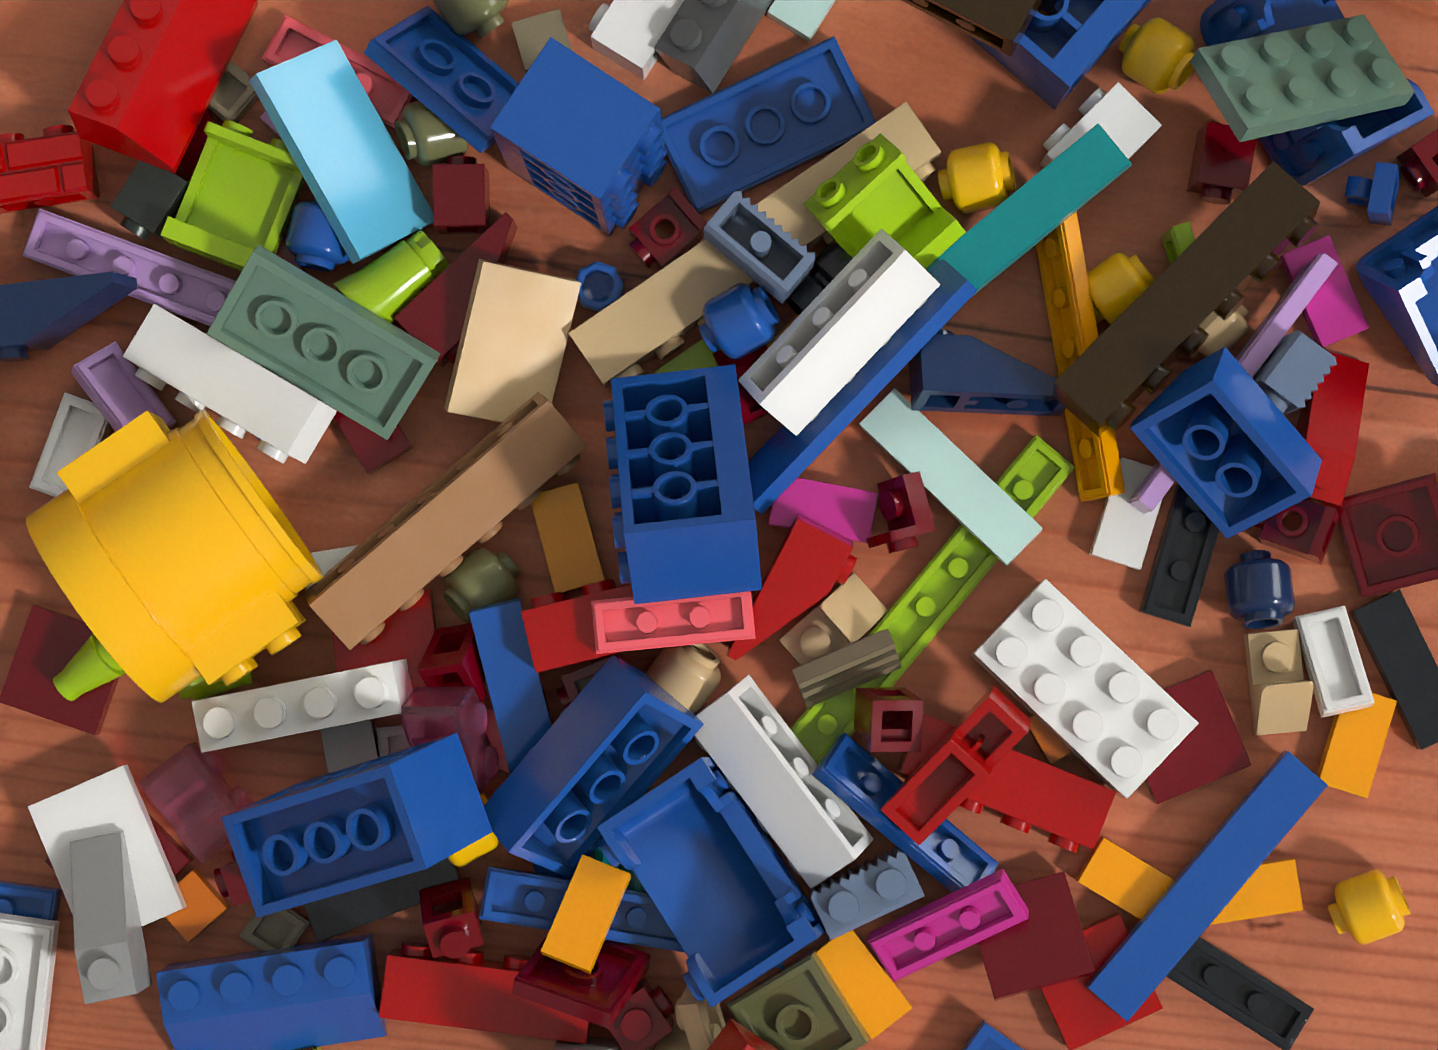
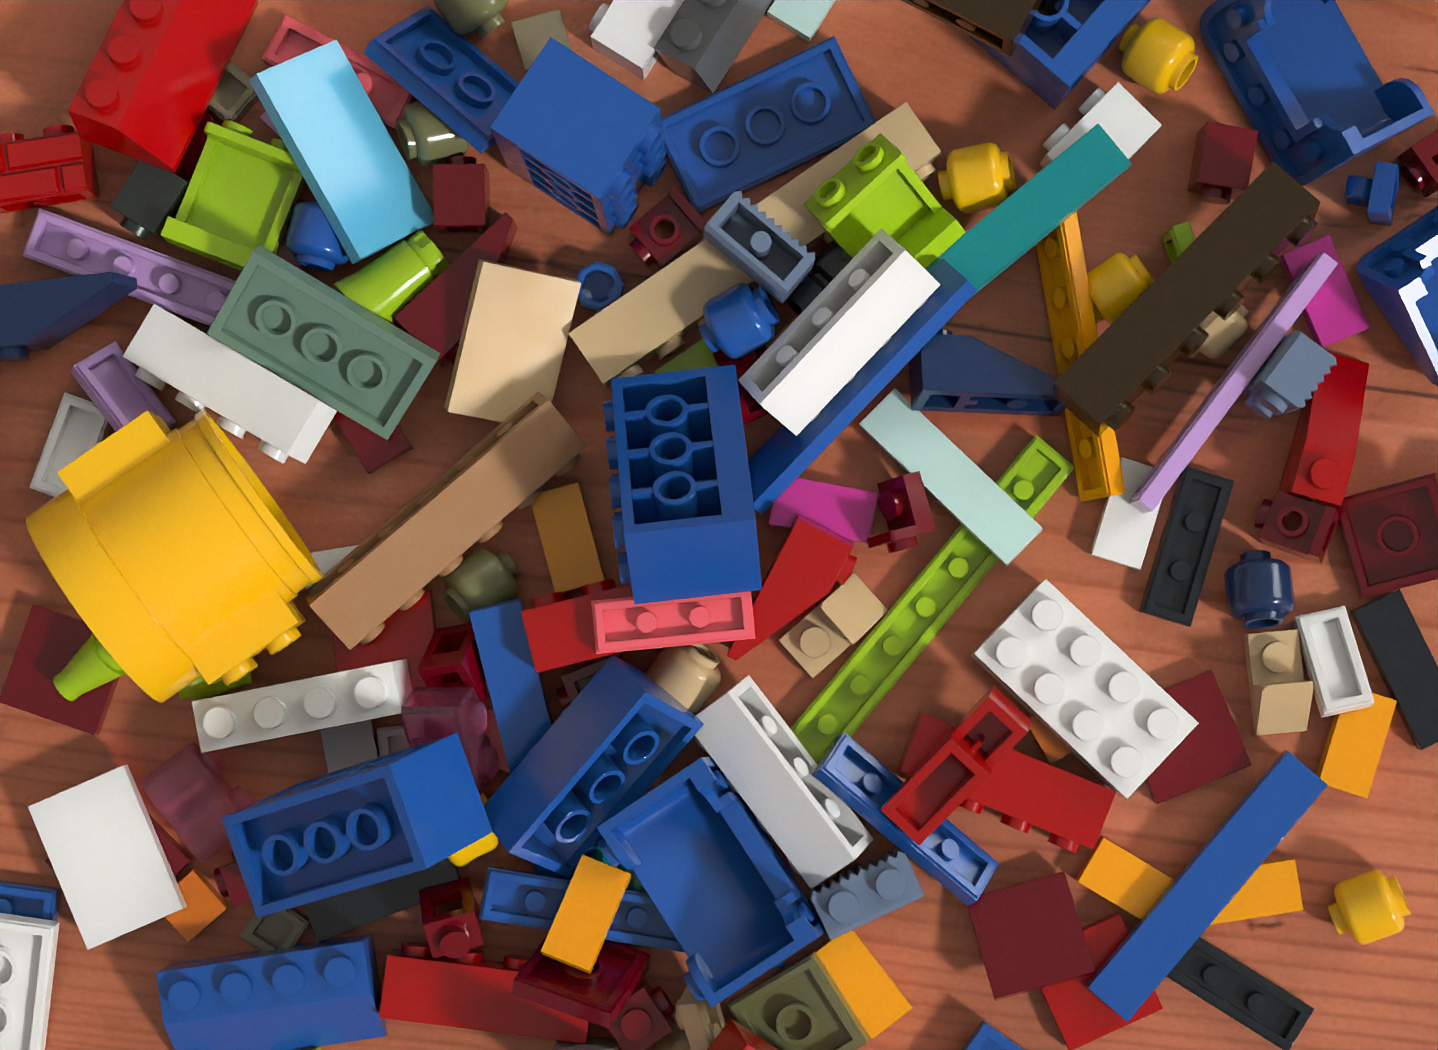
(106, 920): light grey slope -> none
(847, 668): dark tan tile -> none
(889, 719): dark red brick -> none
(948, 925): dark pink tile -> none
(1228, 444): blue slope -> none
(1301, 77): sand green plate -> none

